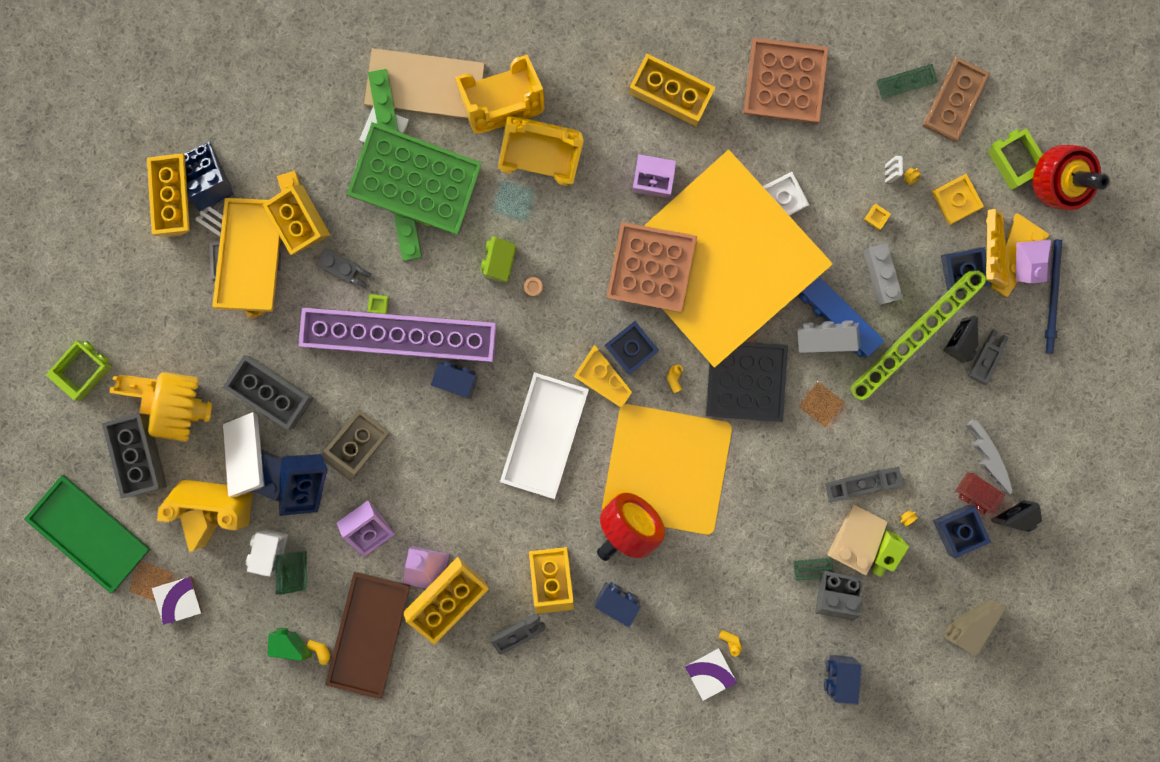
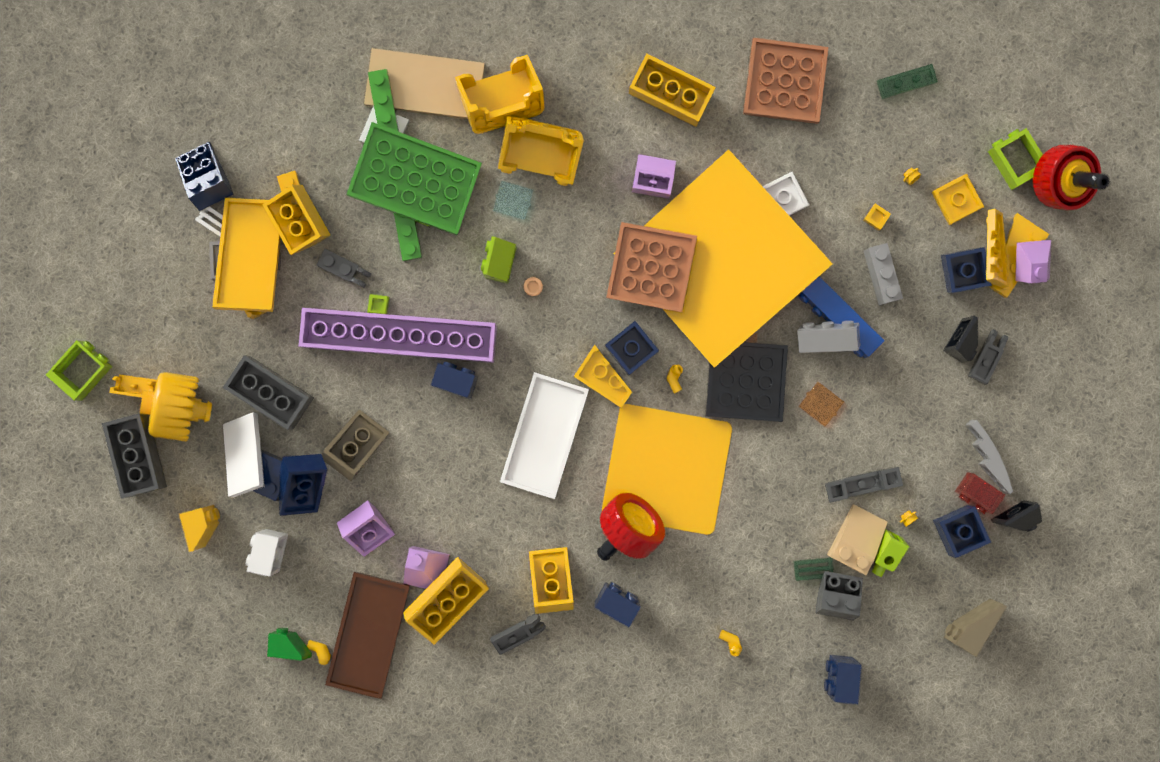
(87, 534): green tile -> none
(146, 578): clear orange piece -> none
(168, 195): yellow slope -> none
(177, 600): tile -> none
(190, 495): yellow windscreen -> none
(290, 572): clear green tile -> none
(710, 673): tile -> none
(896, 165): white tile -> none
(926, 332): lime beam -> none
(956, 99): medium nougat tile -> none
(1051, 332): dark blue bar -> none

